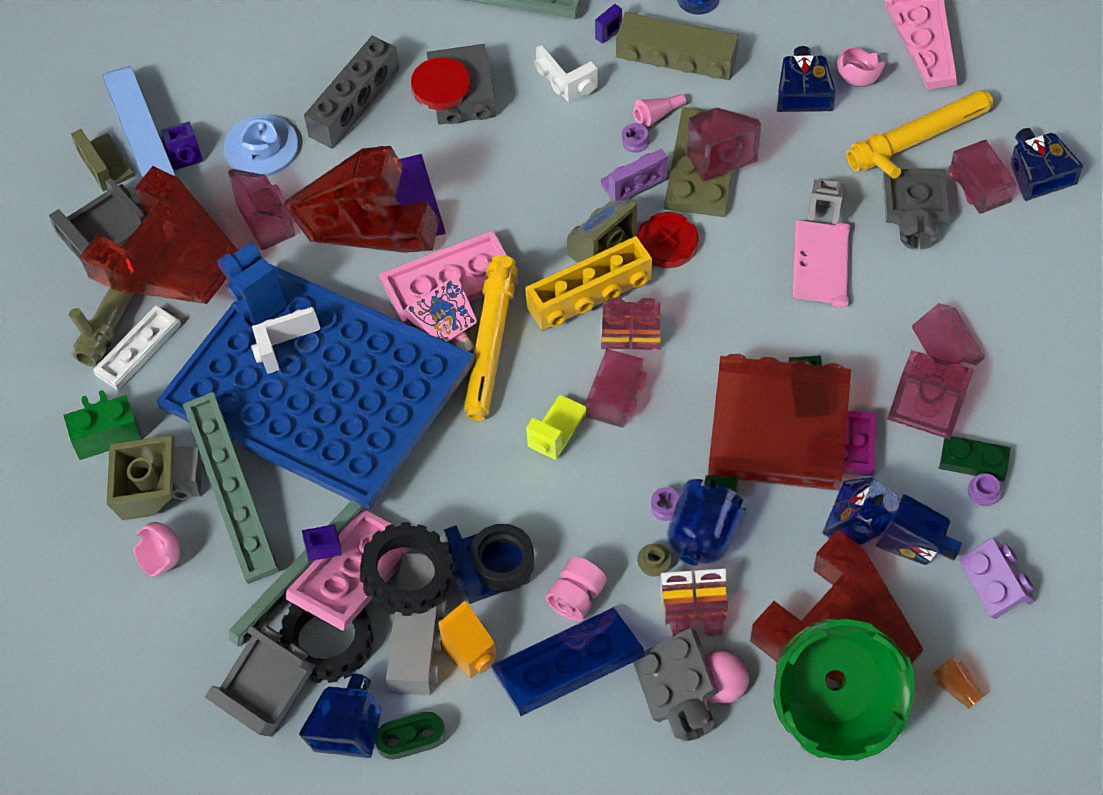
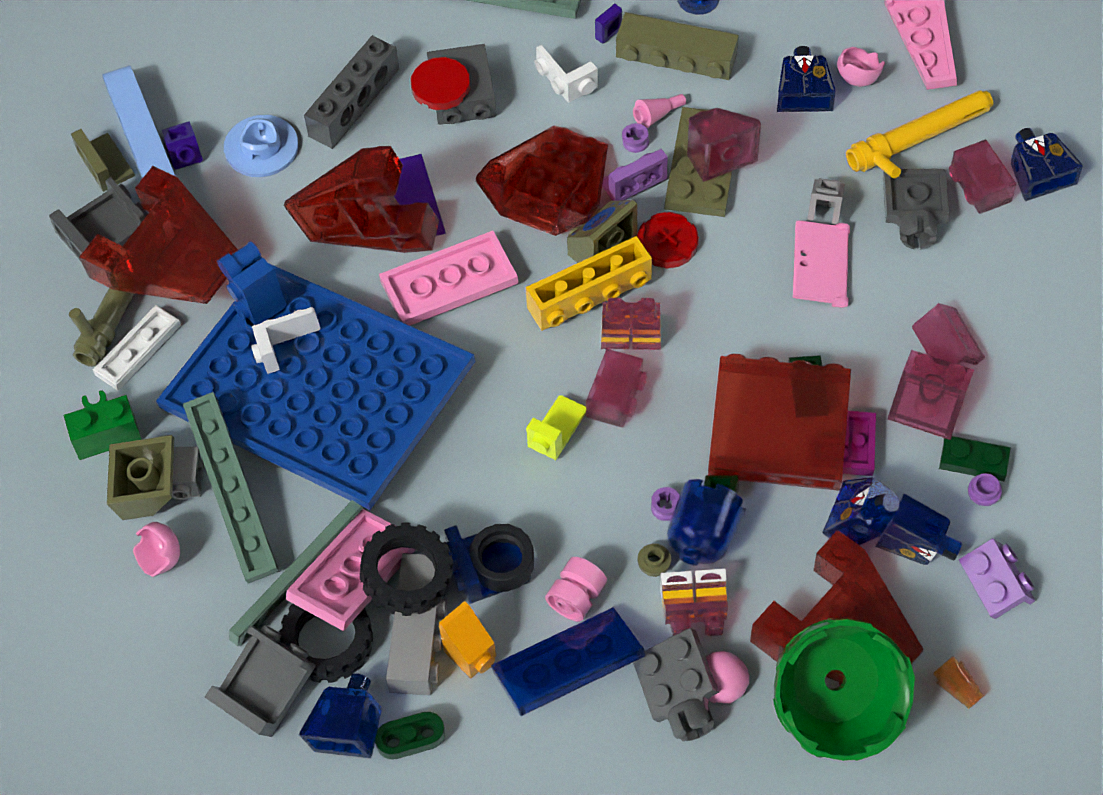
(261, 207): clear pink slope -> none
(321, 542): dark purple tile -> none
(444, 314): torso -> none
(498, 292): yellow cylinder -> none
(547, 180): none -> clear red wedge

